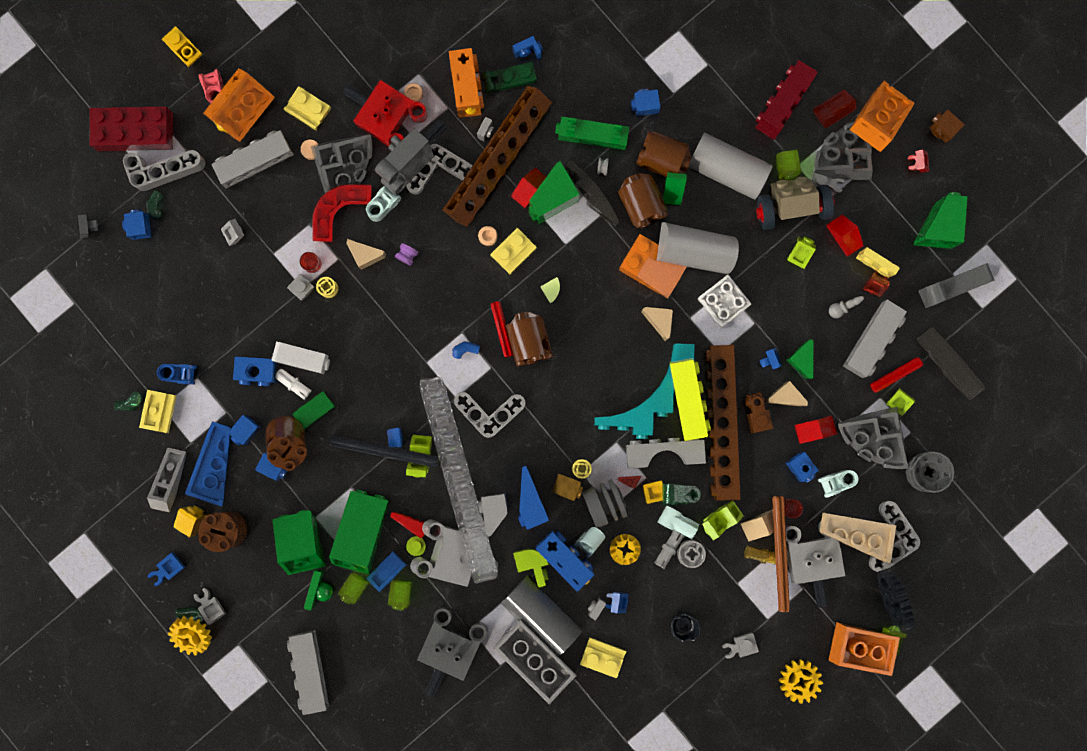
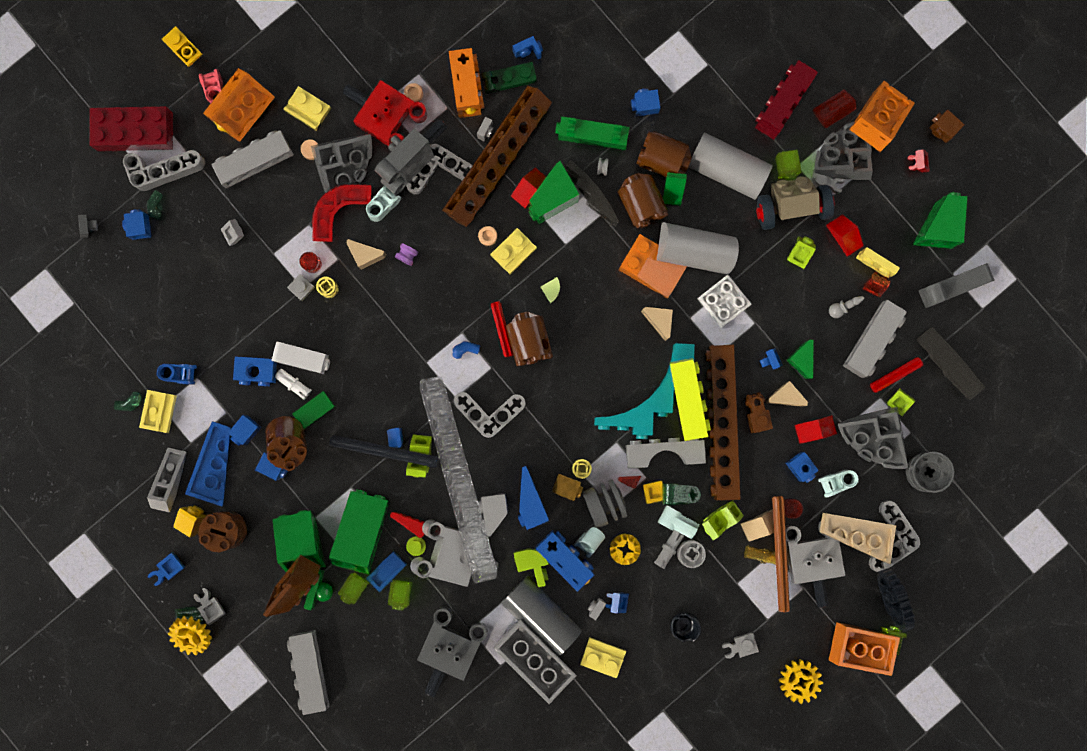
(292, 586): none -> reddish brown slope

